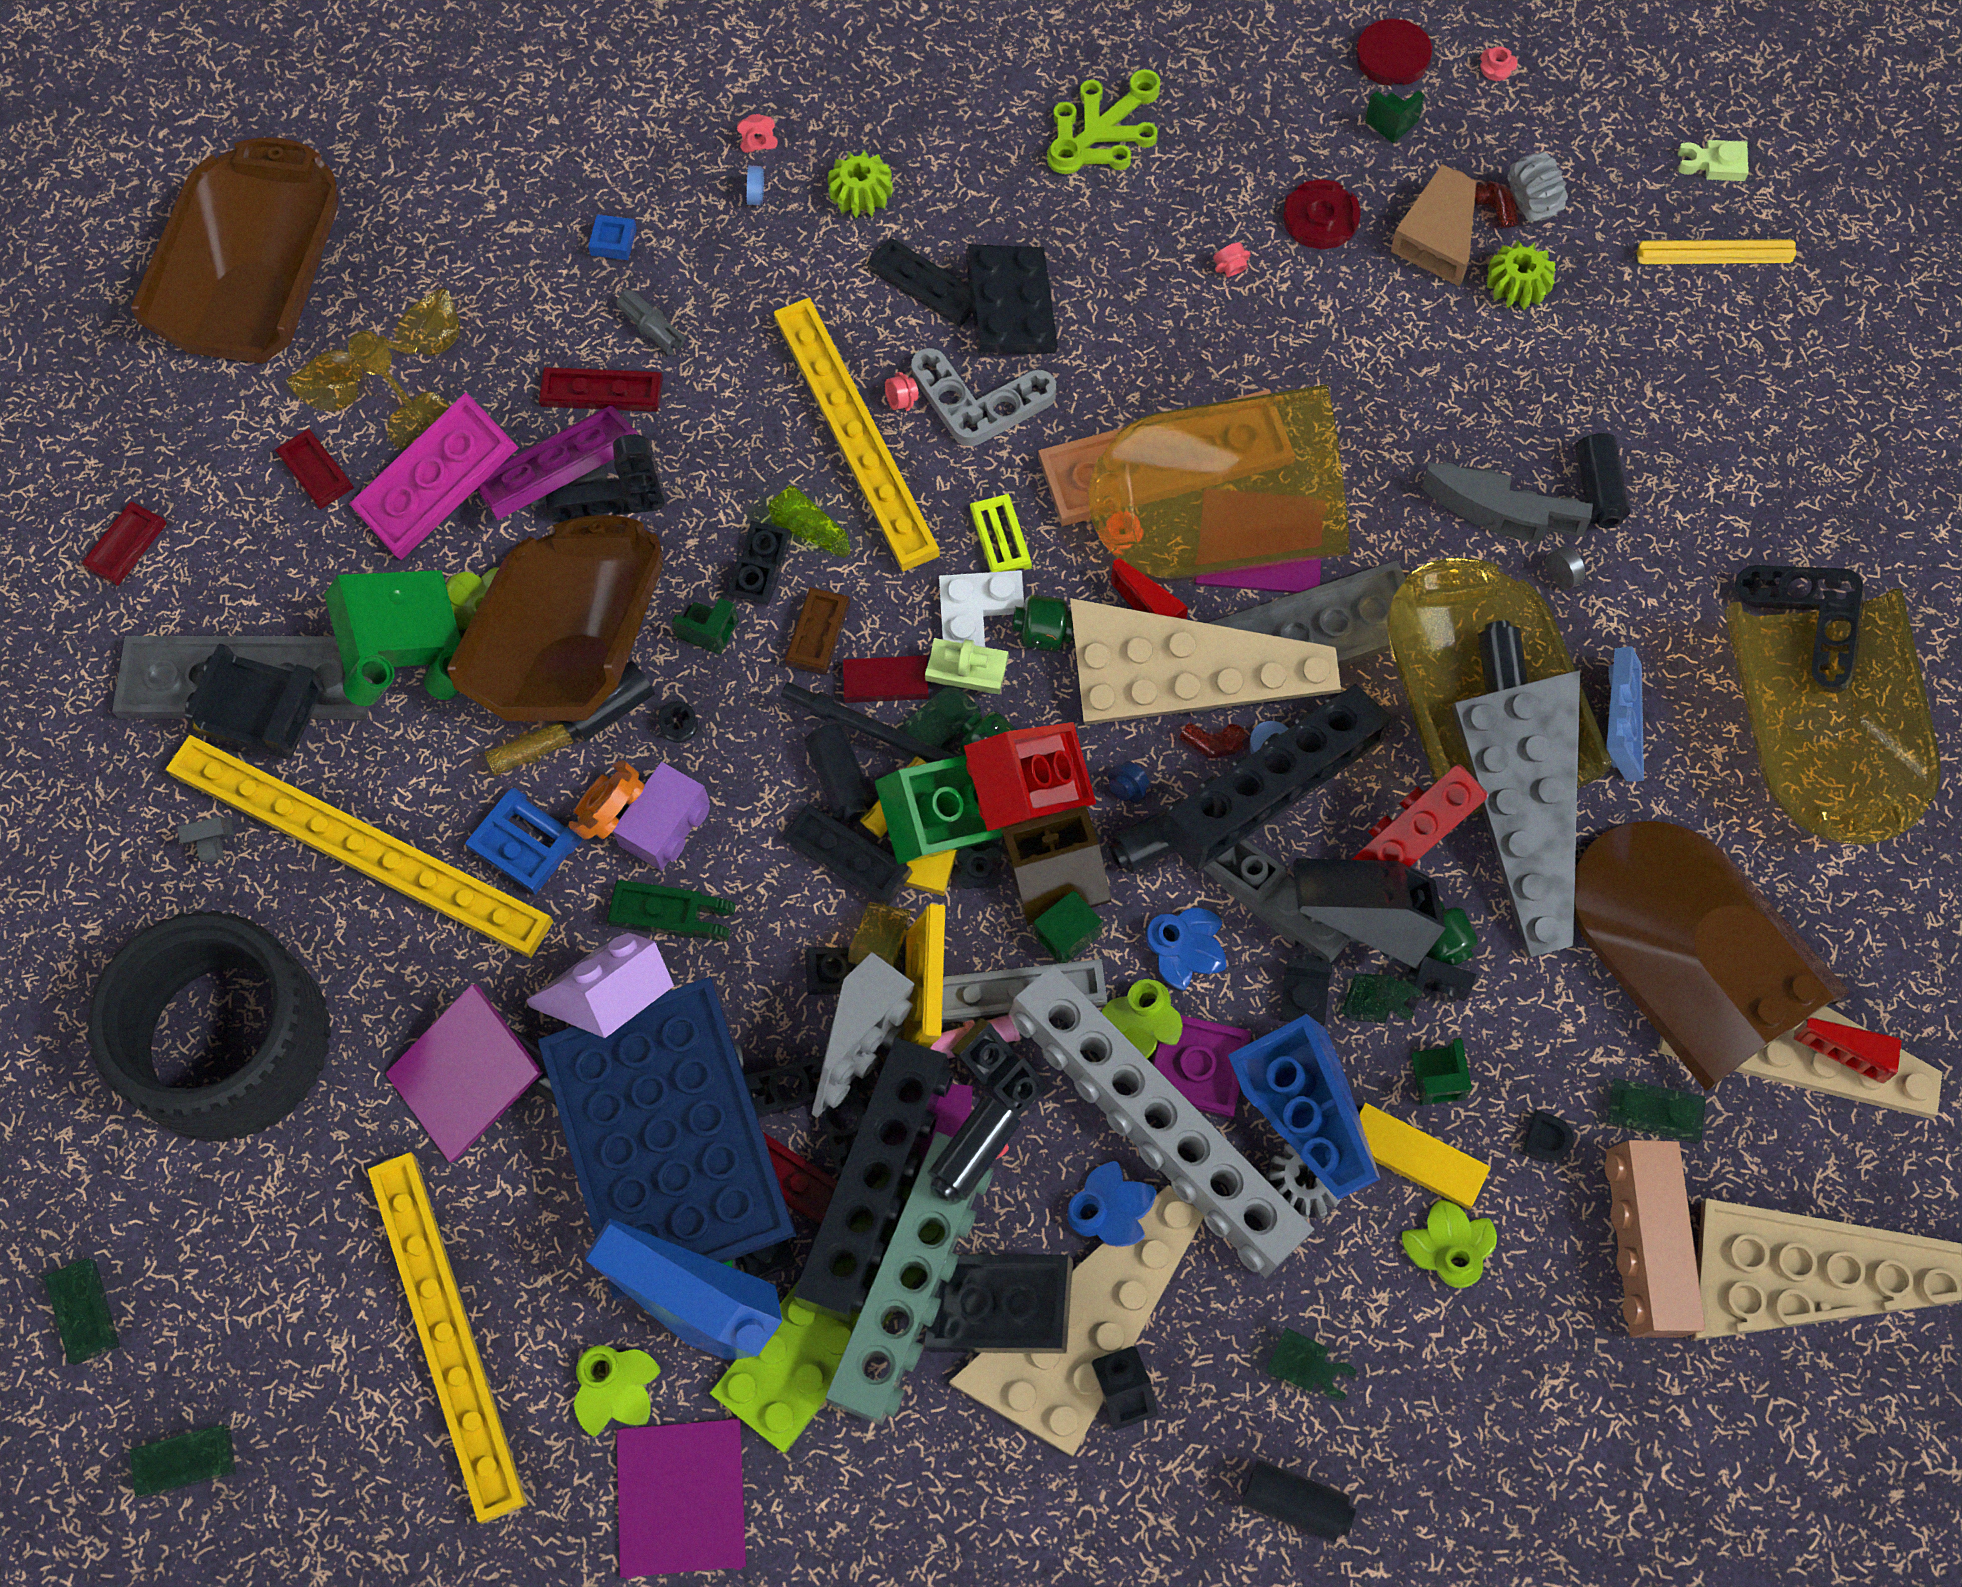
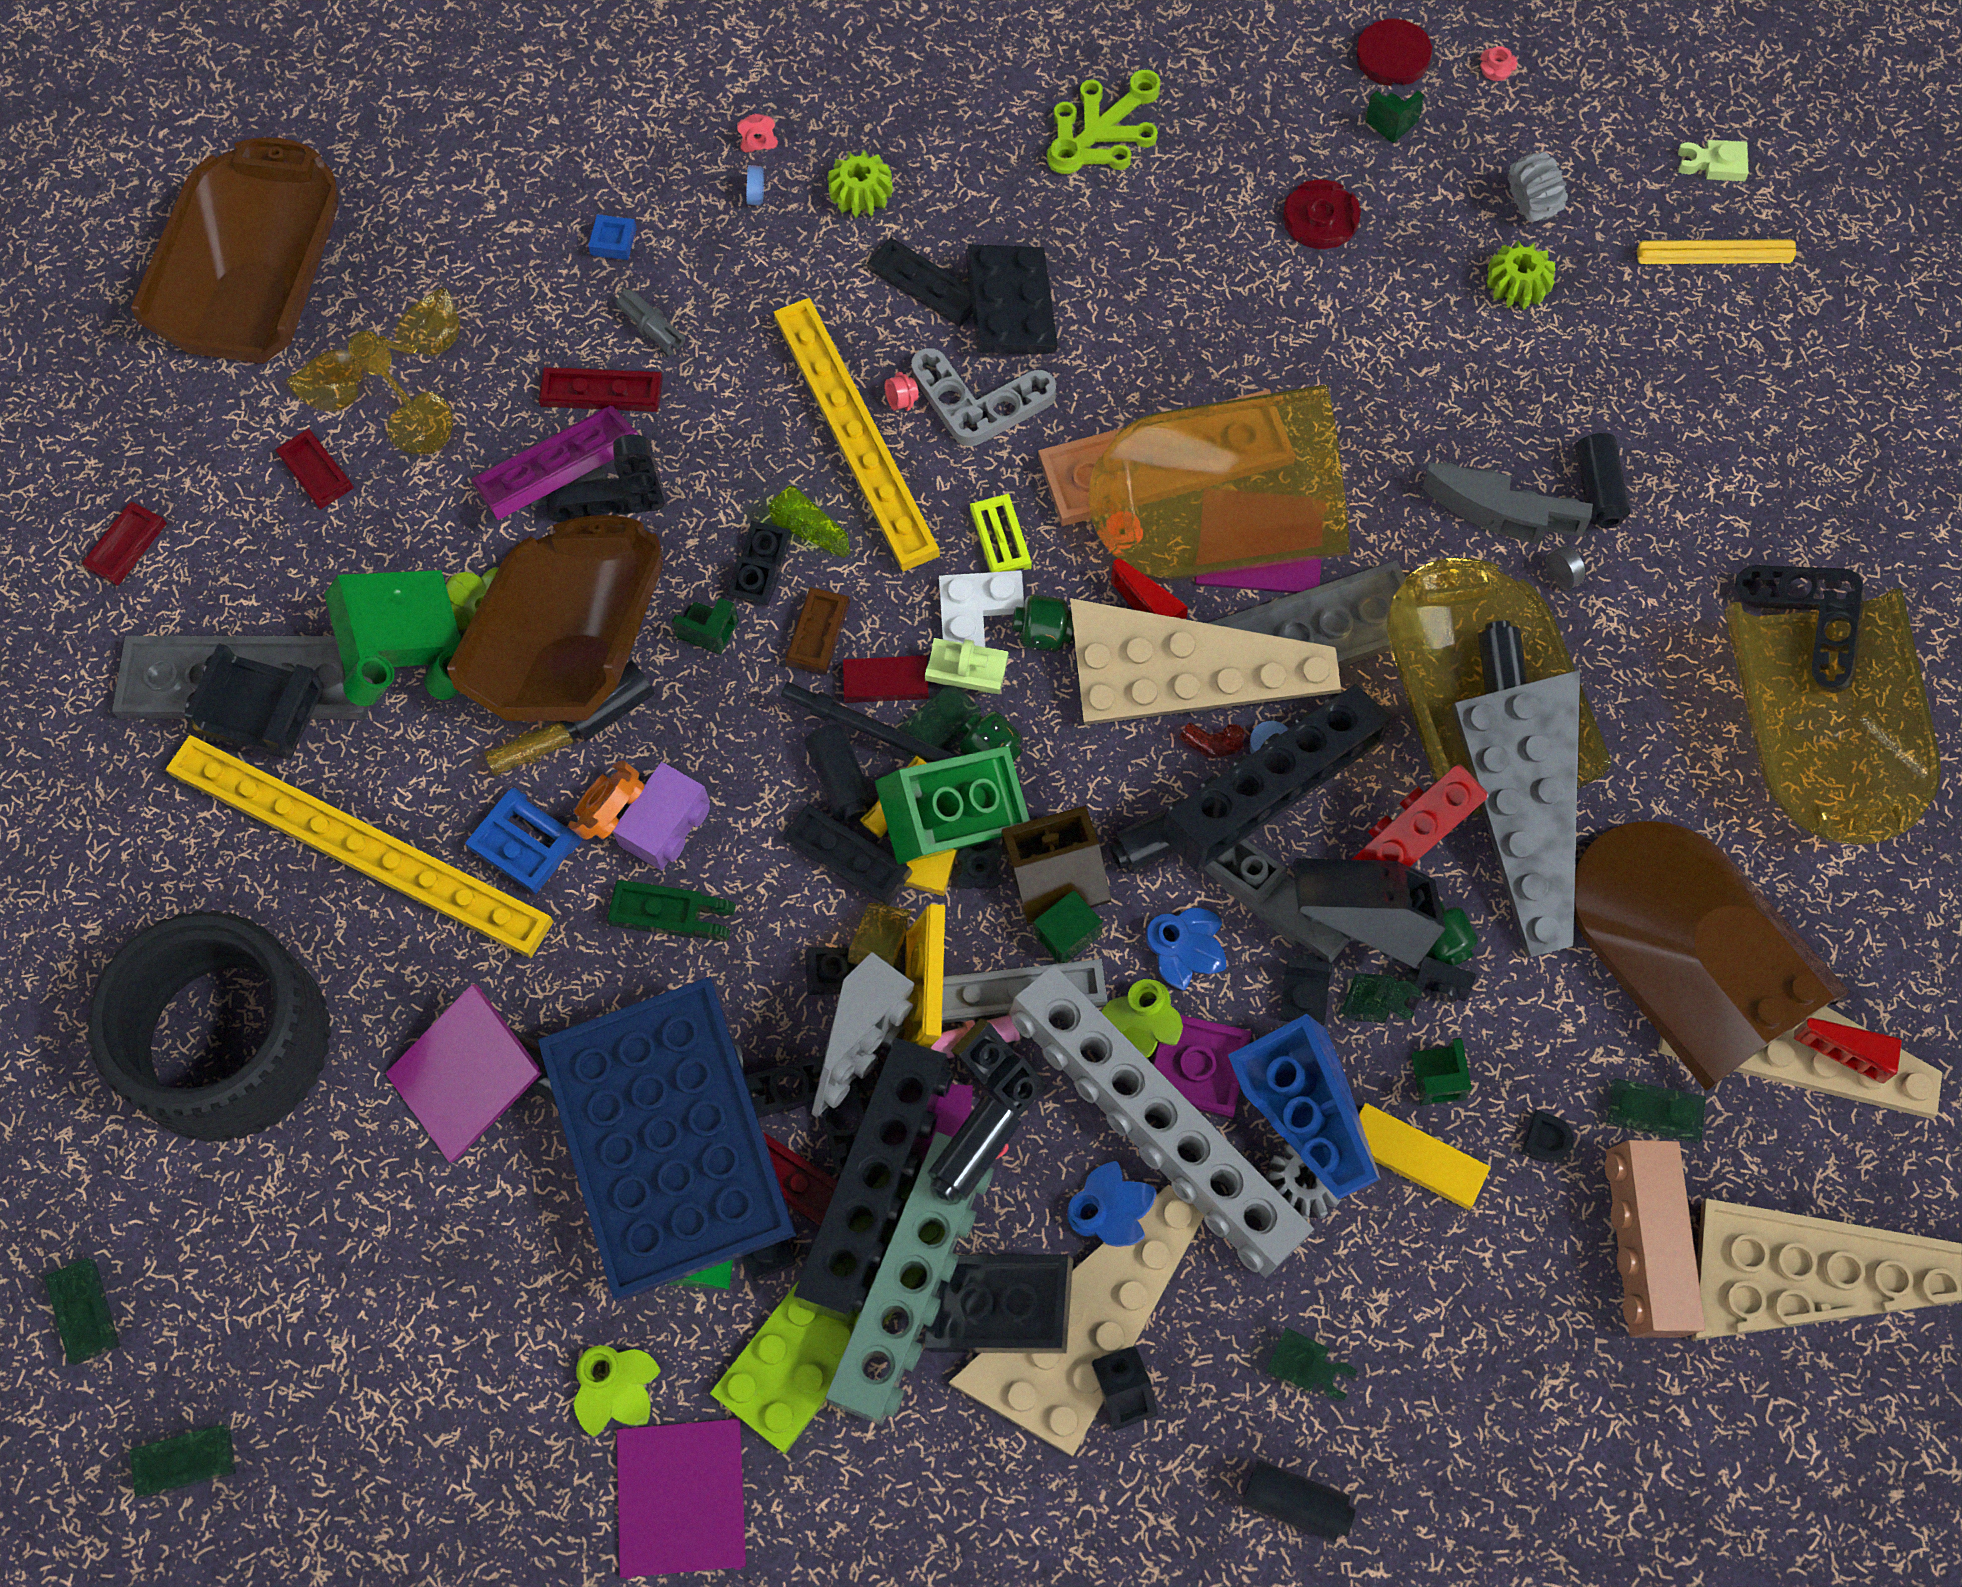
(207, 837): dark grey tile -> none
(433, 476): dark pink tile -> none
(447, 1339): yellow plate -> none
(606, 986): lavender slope -> none
(666, 717): black bush -> none
(689, 1293): blue wedge -> none
(1028, 774): red slope -> none
(1128, 781): dark blue plate -> none
(1231, 259): coral plate -> none
(1439, 226): medium nougat slope -> none
(1451, 1237): lime plate -> none
(1500, 199): clear red arm -> none
(1626, 715): medium blue wing -> none

